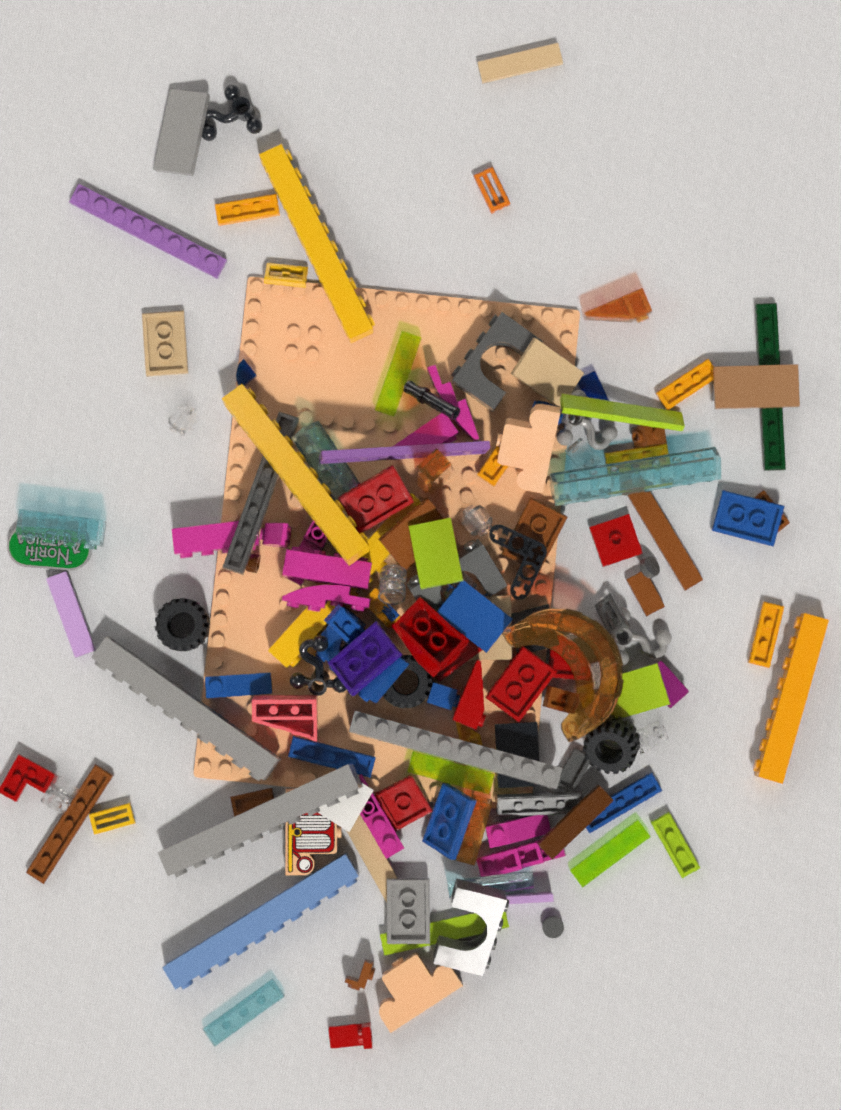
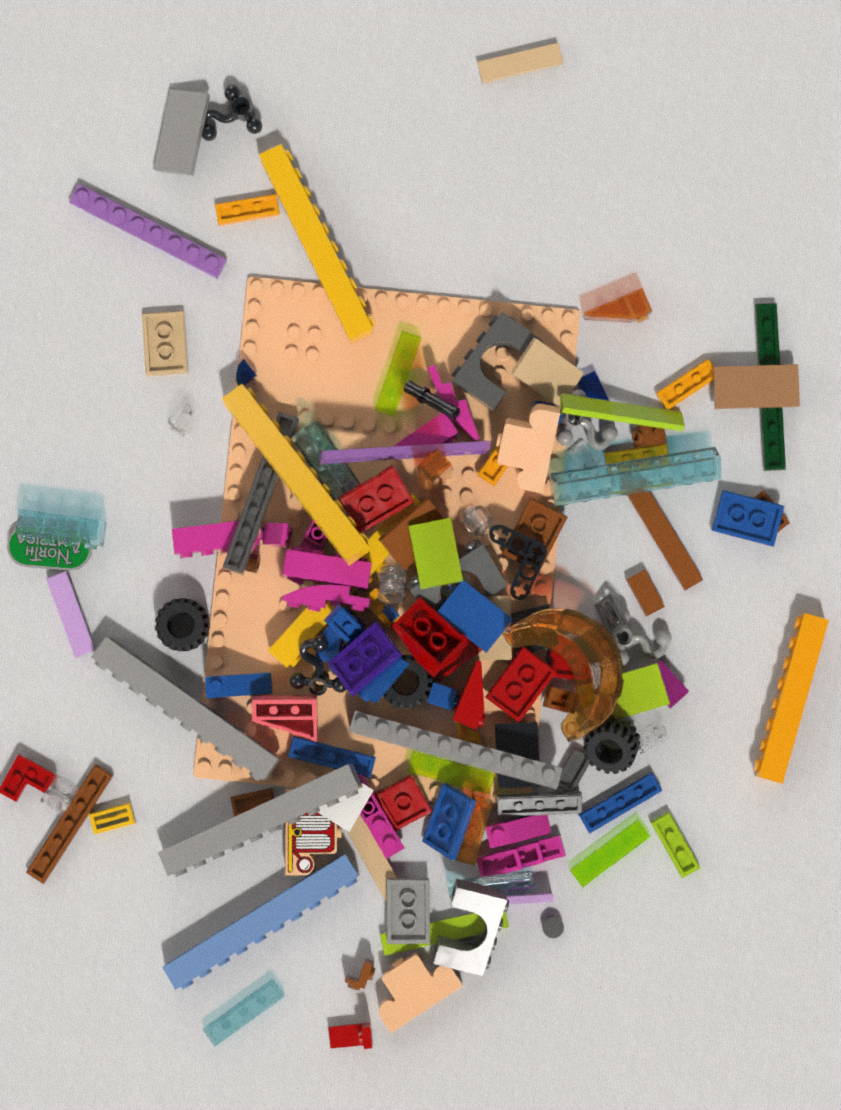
(285, 277): yellow tile -> none
(499, 206): orange tile -> none
(575, 821): reddish brown tile -> none
(615, 540): red plate -> none
(649, 567): dark grey tile -> none
(766, 634): light orange tile -> none

